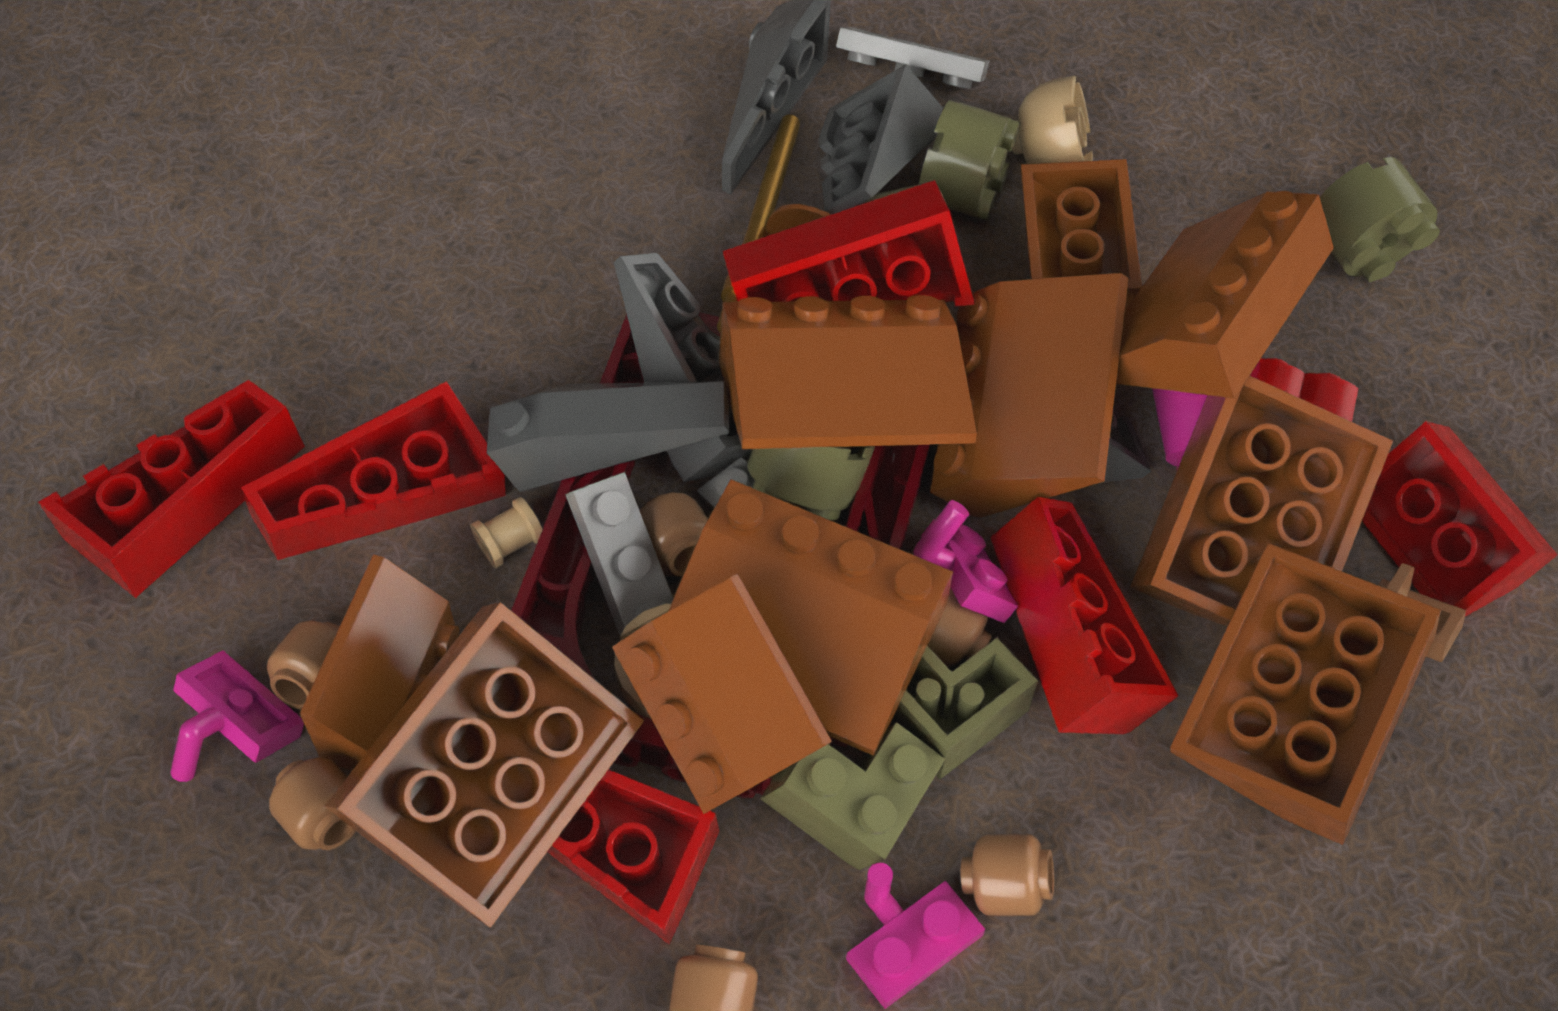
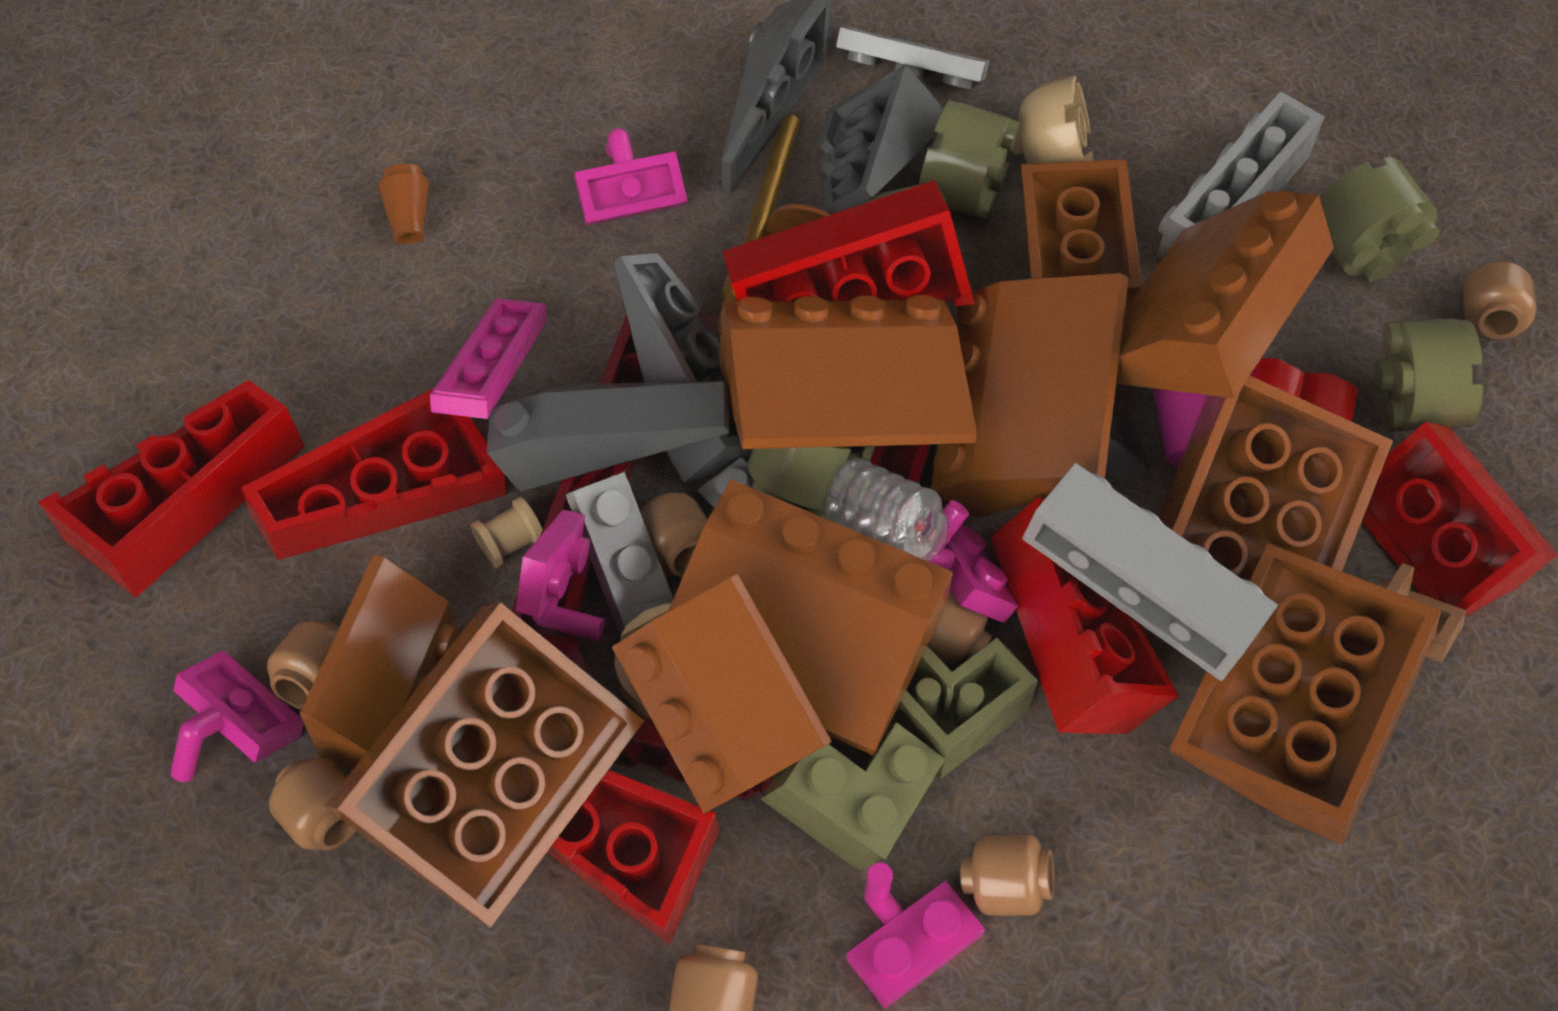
(405, 200): none -> dark orange cone
(489, 359): none -> dark pink tile
(546, 576): none -> dark pink plate
(629, 184): none -> dark pink plate
(887, 508): none -> clear piece
(1149, 571): none -> light grey brick
(1258, 162): none -> light grey brick
(1430, 373): none -> olive brick
(1499, 300): none -> medium nougat head

